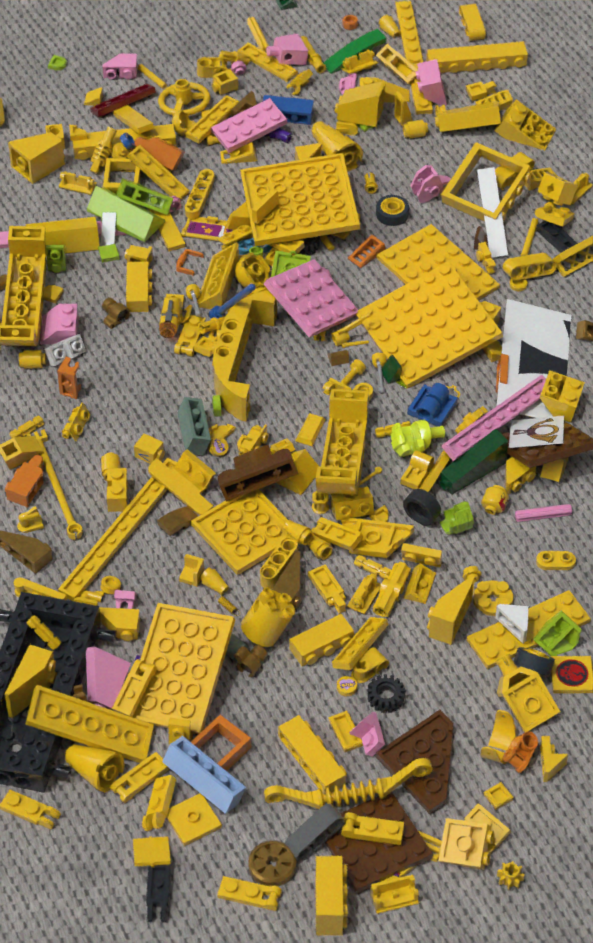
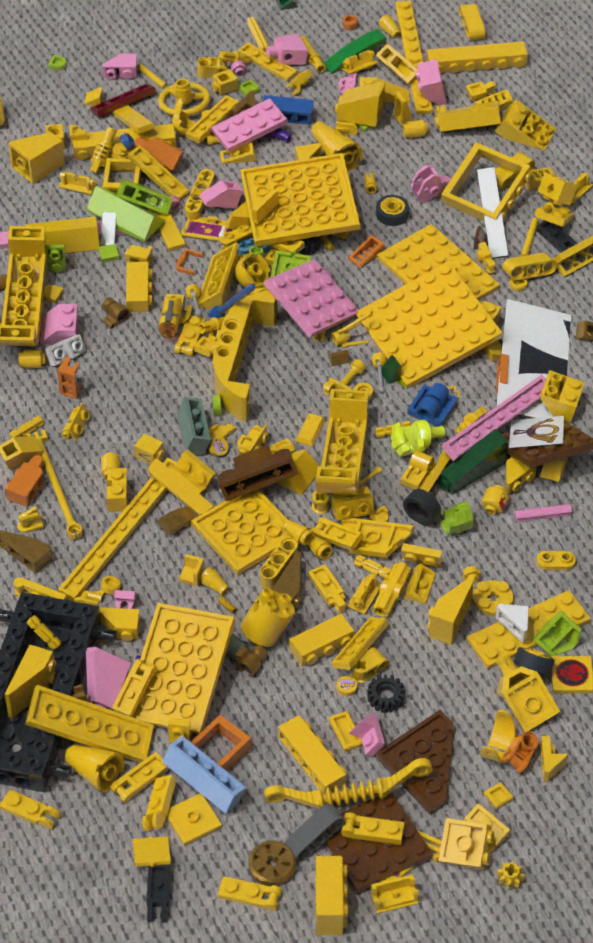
(222, 194): none -> bright pink slope
(249, 86): none -> lime tile

